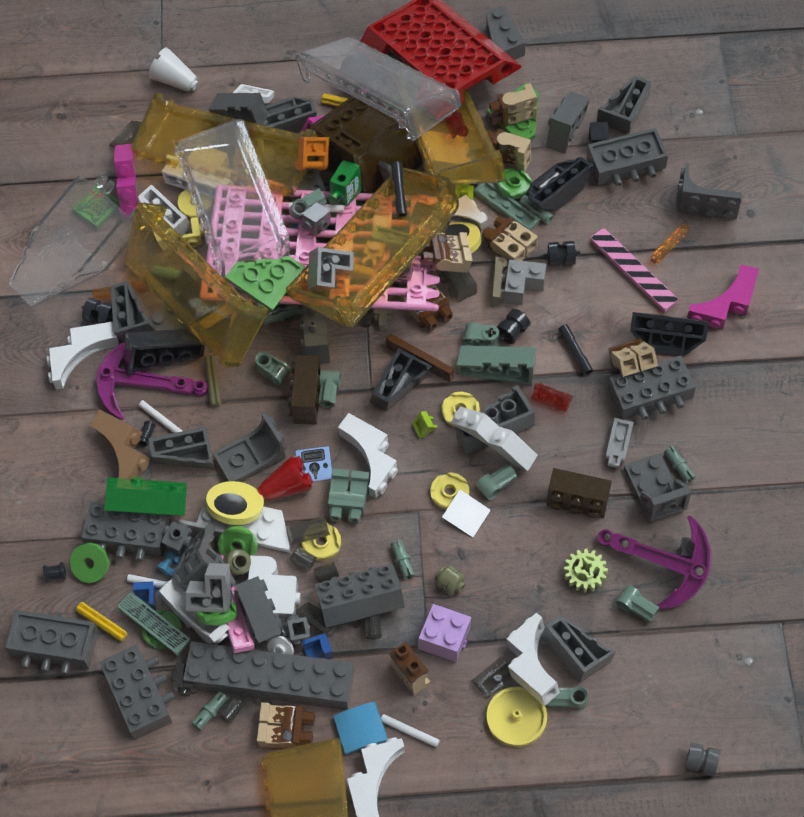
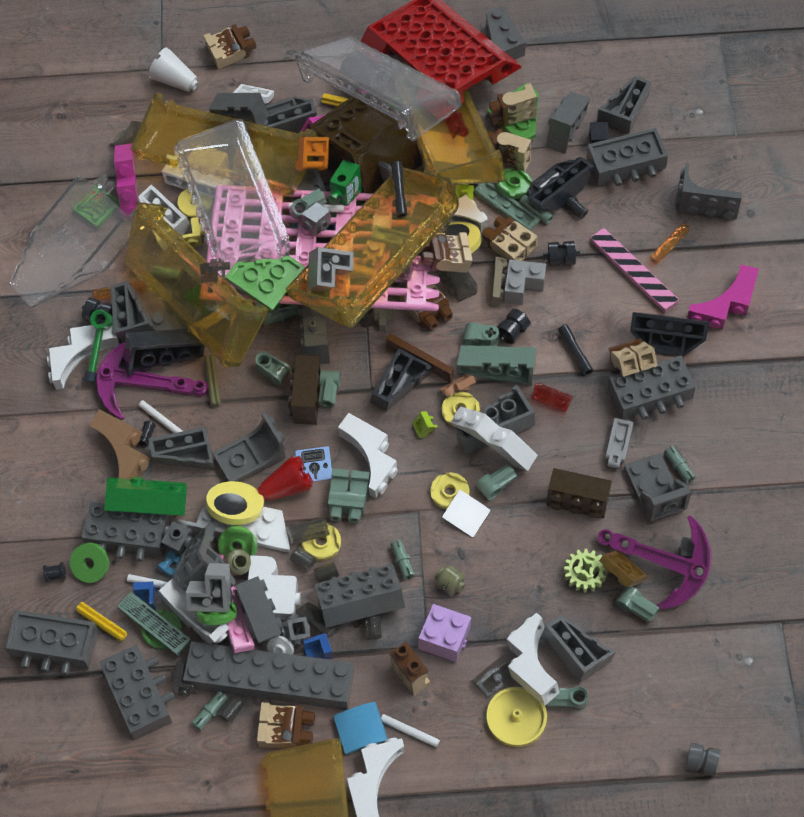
(91, 374): none -> green piece
(210, 270): none -> clear smoke bracket
(229, 45): none -> hips
(462, 383): none -> nougat plate
(573, 204): none -> black pin
(623, 568): none -> pearl gold plate

